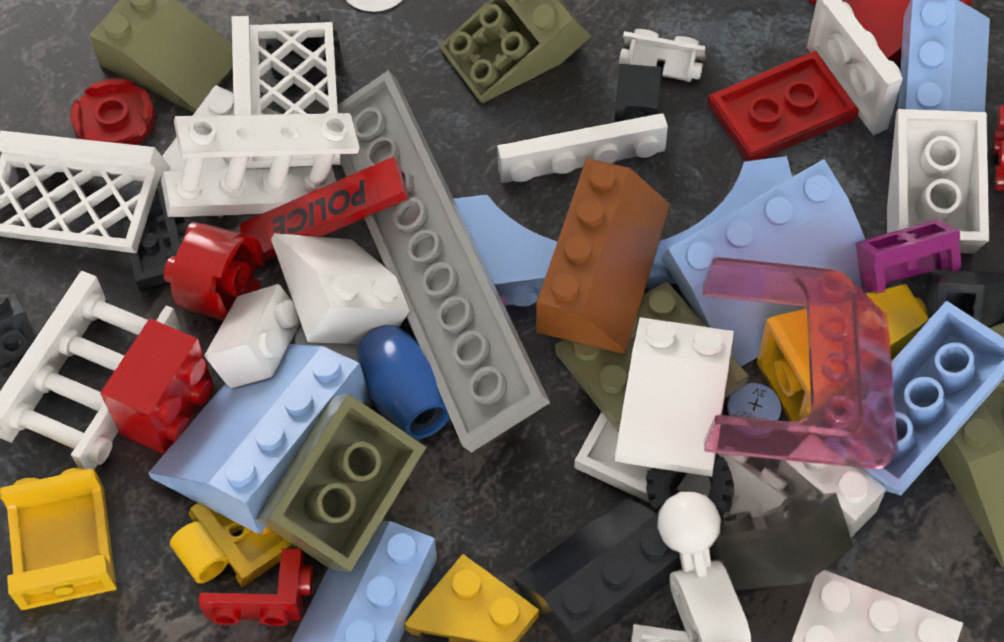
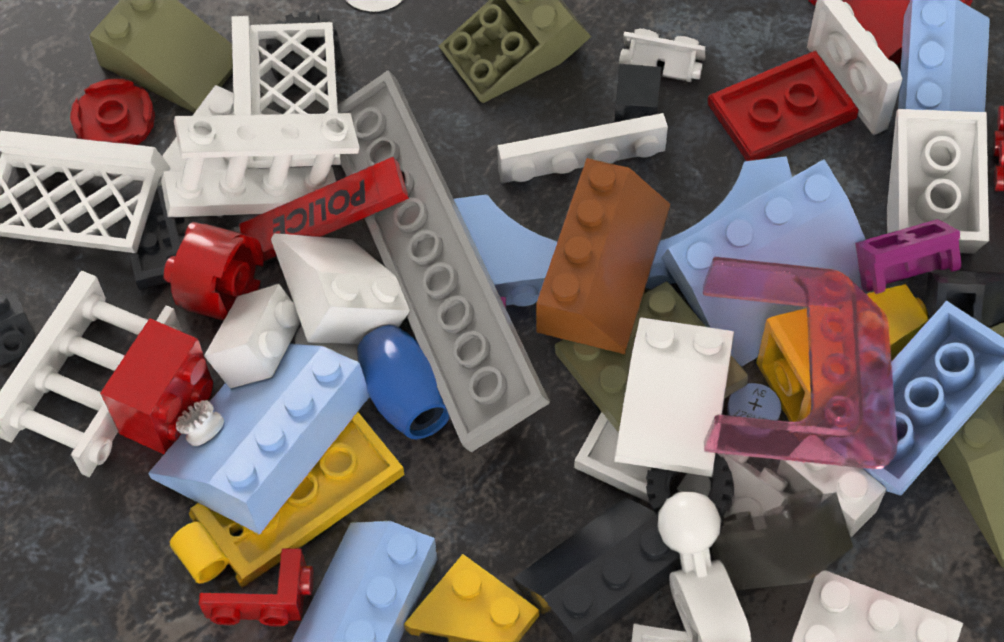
(58, 538): yellow panel -> none
(200, 423): none -> white bush
(341, 483): olive brick -> none

